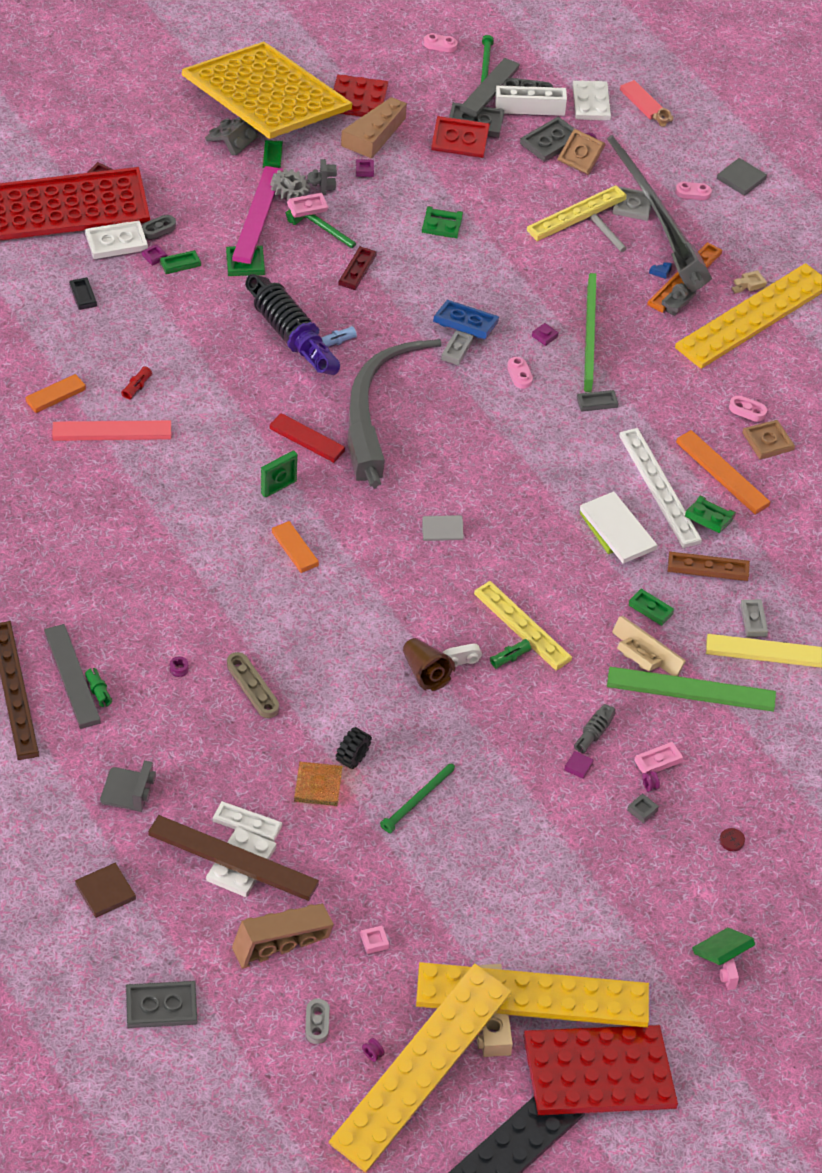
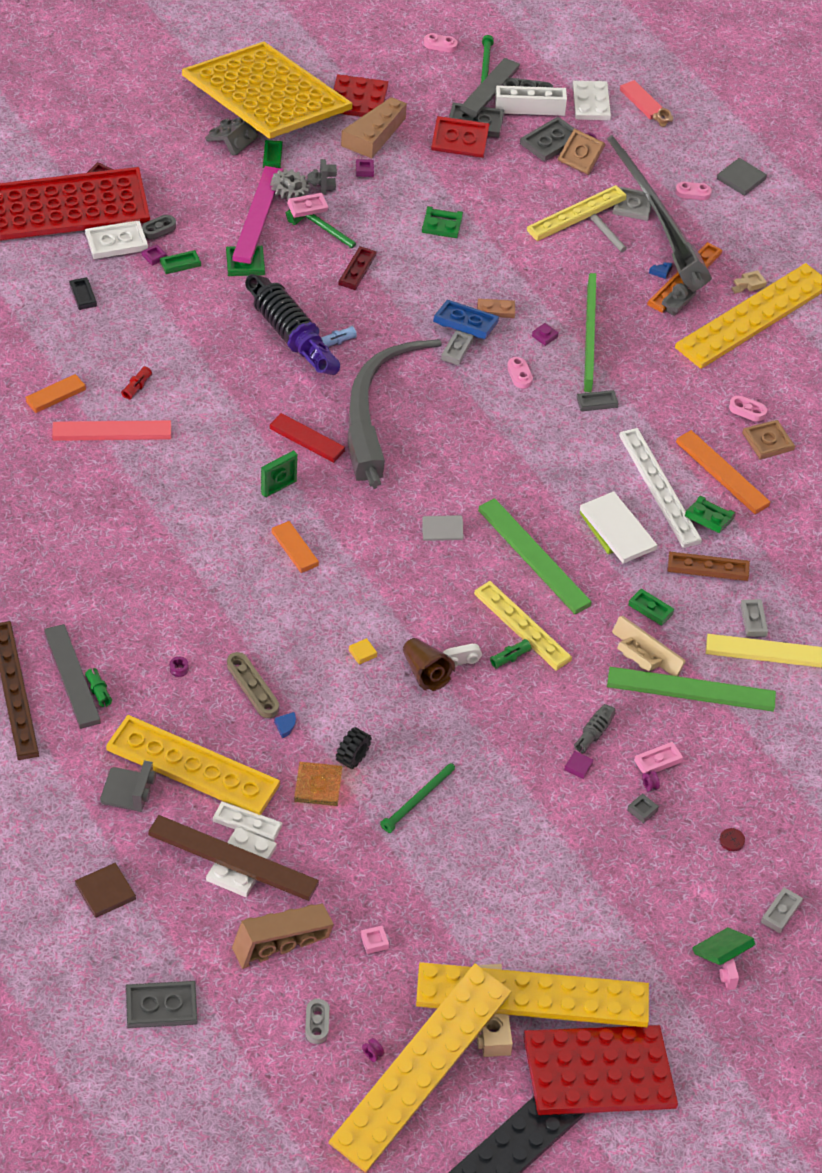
(193, 765): none -> yellow plate
(285, 724): none -> blue tile
(363, 651): none -> yellow tile
(500, 308): none -> nougat plate
(535, 556): none -> bright green tile
(782, 910): none -> light grey plate

